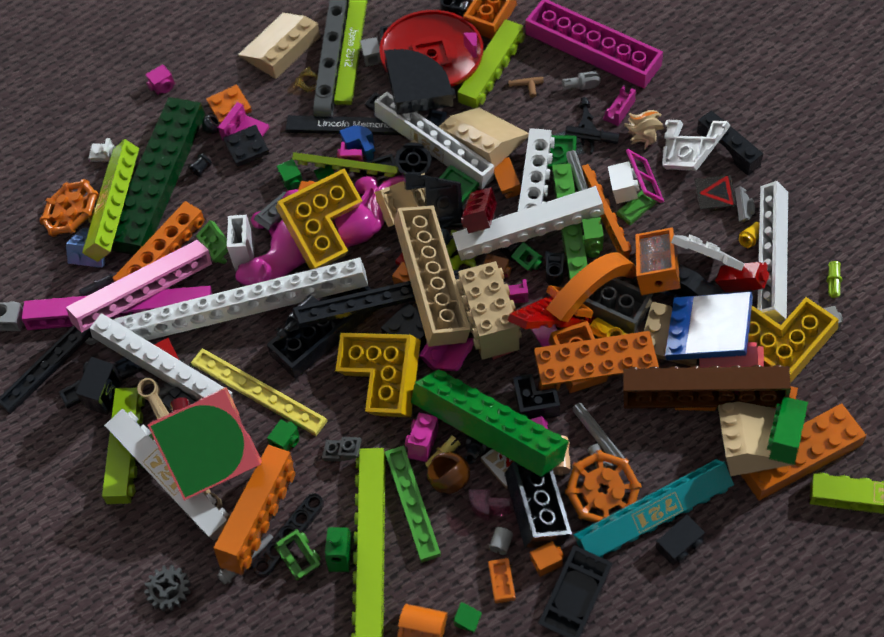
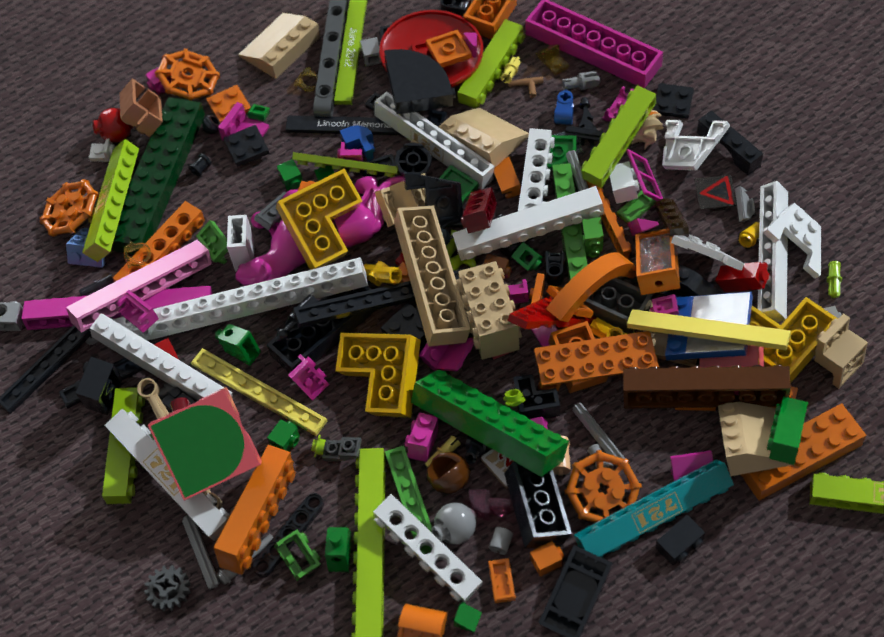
(111, 126): none -> red brick
(134, 246): none -> clear yellow piece
(137, 311): none -> dark pink hinge
(145, 113): none -> nougat piece
(190, 63): none -> orange plate
(201, 552): none -> light grey axle
(238, 343): none -> green torso
(258, 112): none -> green tile
(309, 378): none -> dark pink bracket
(318, 446): none -> lime plate
(382, 273): none -> yellow piece
(392, 507): none -> white brick
(448, 48): none -> orange plate
(454, 523): none -> light grey brick
(511, 69): none -> light yellow axle
(513, 397): none -> lime plate
(537, 292): none -> orange plate
(552, 59): none -> clear yellow slope
(564, 108): none -> blue piece
(619, 136): none -> lime brick
(641, 225): none -> dark pink slope
(665, 305): none -> dark pink bracket
(671, 217): none -> dark brown plate
(674, 100): none -> black plate
(687, 463): none -> dark pink slope
(709, 329): none -> light yellow tile
(803, 232): none -> white wing
(840, 350): none -> tan bracket

